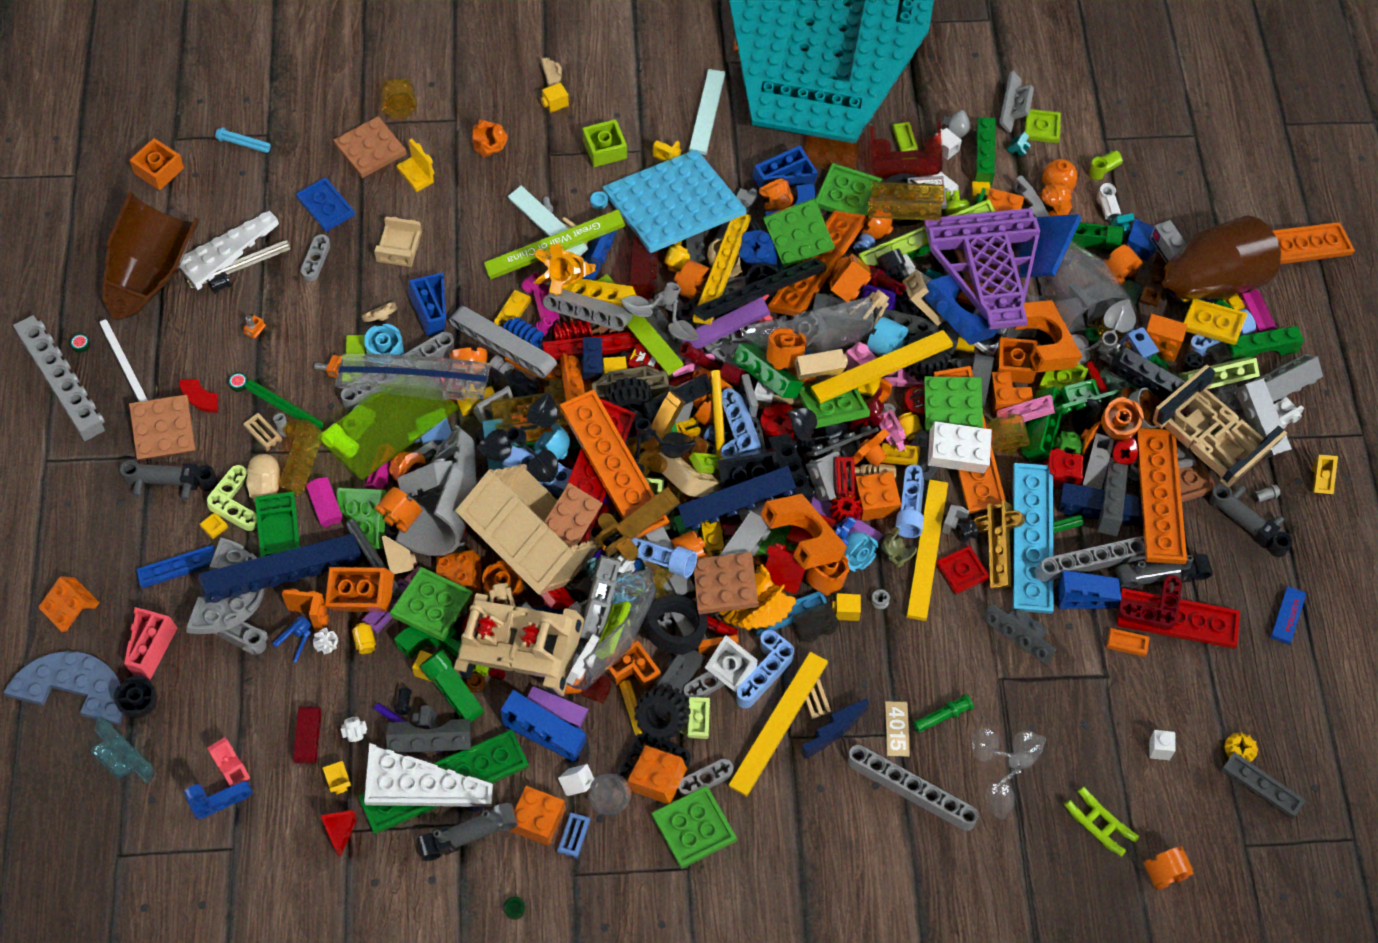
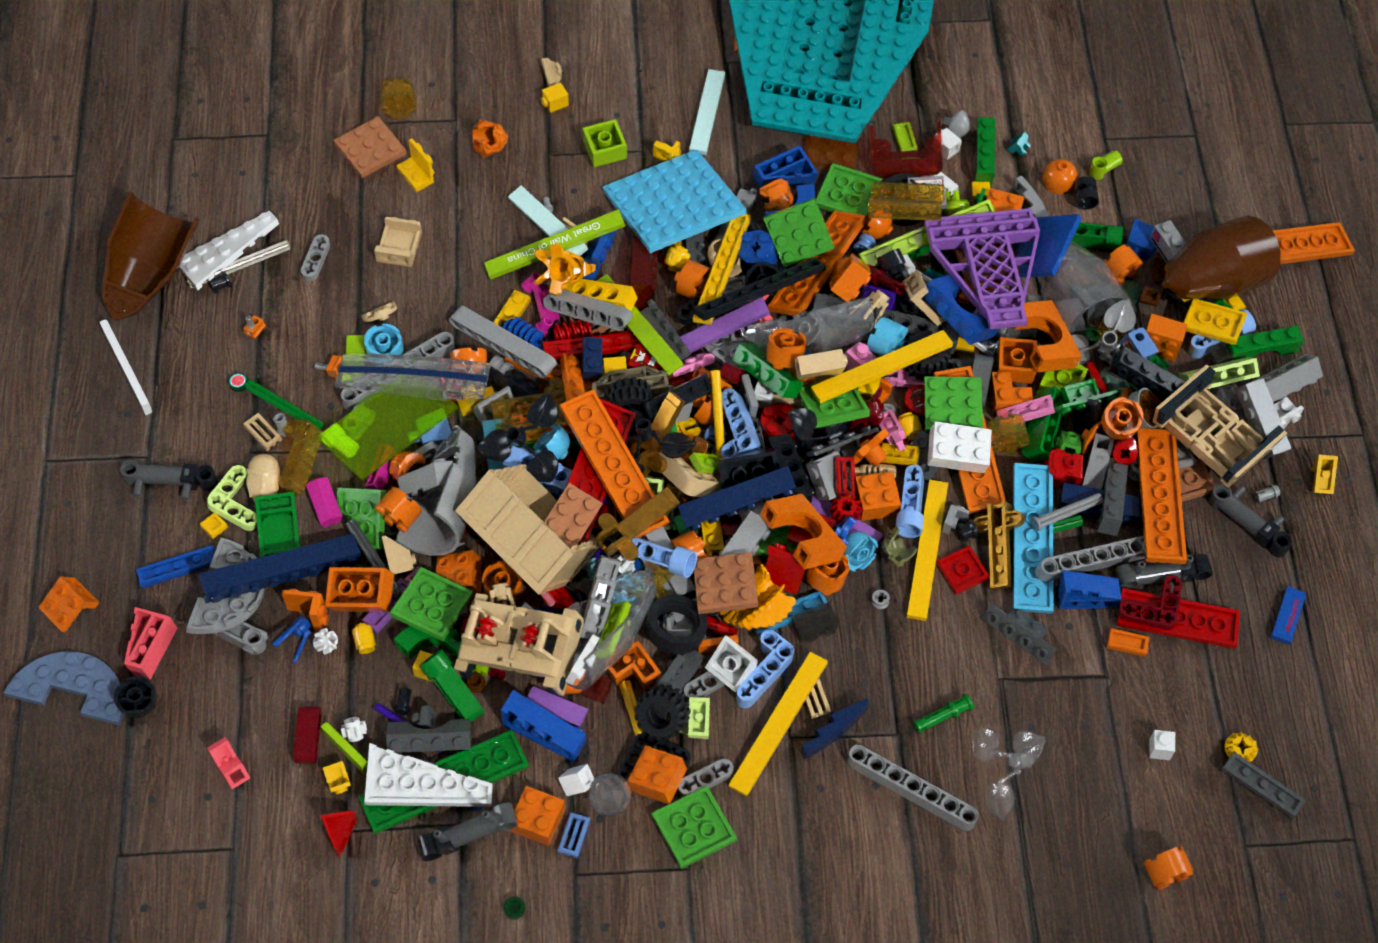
(35, 341): light grey brick -> none
(80, 343): tile -> none
(118, 754): clear light blue bracket -> none
(156, 164): orange brick -> none
(162, 427): nougat plate -> none
(198, 396): red tile -> none
(204, 806): blue beam -> none
(222, 134): medium azure axle -> none
(325, 204): blue tile -> none
(344, 747): none -> lime tile
(429, 302): blue wedge -> none
(599, 200): medium azure tile -> none
(669, 300): light grey plant -> none
(676, 630): none -> light grey bracket
(697, 357): dark red pin -> none
(847, 607): yellow brick -> none
(897, 728): tan sticker -> none
(1016, 101): light grey bracket -> none
(1043, 126): lime tile -> none
(1058, 196): orange helmet -> none
(1067, 511): none -> light grey axle
(1086, 192): none -> black wheel
(1098, 810): lime piece -> none
(1108, 201): white piece -> none
(1125, 221): teal tile -> none
(1192, 358): black wheel -> none
(1256, 306): dark pink piece -> none

